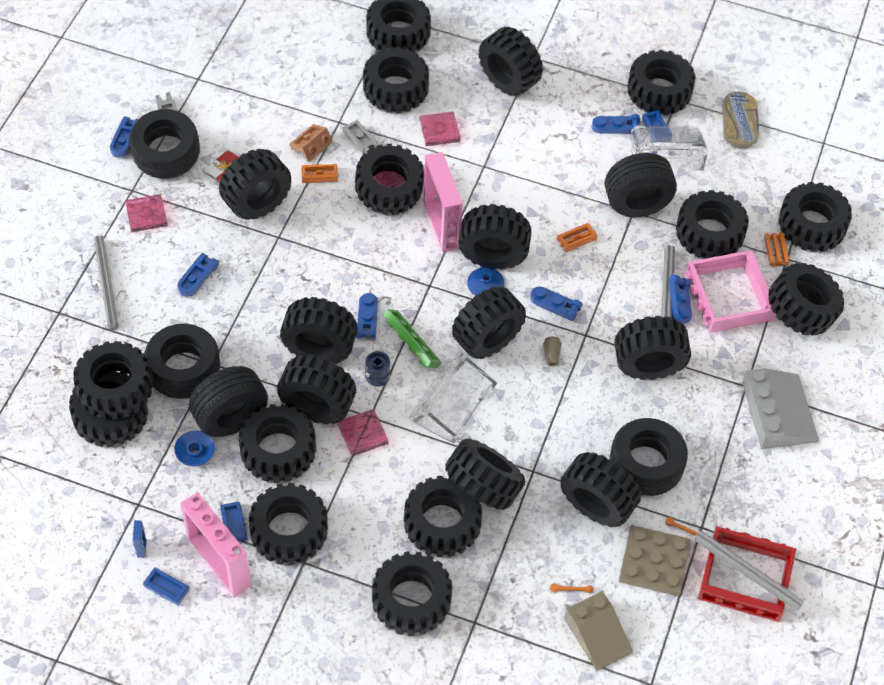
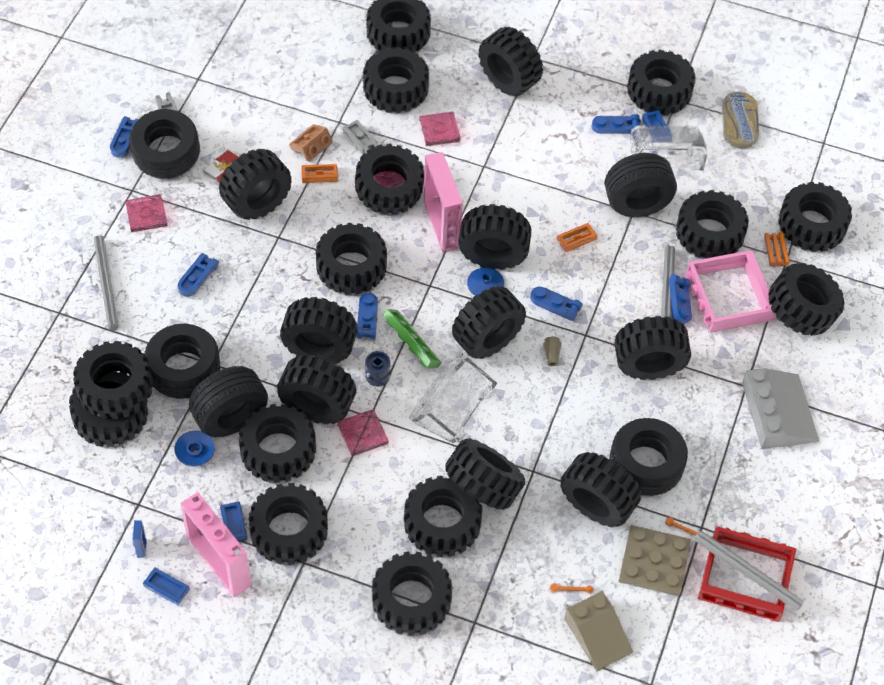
(351, 277): none -> black tyre

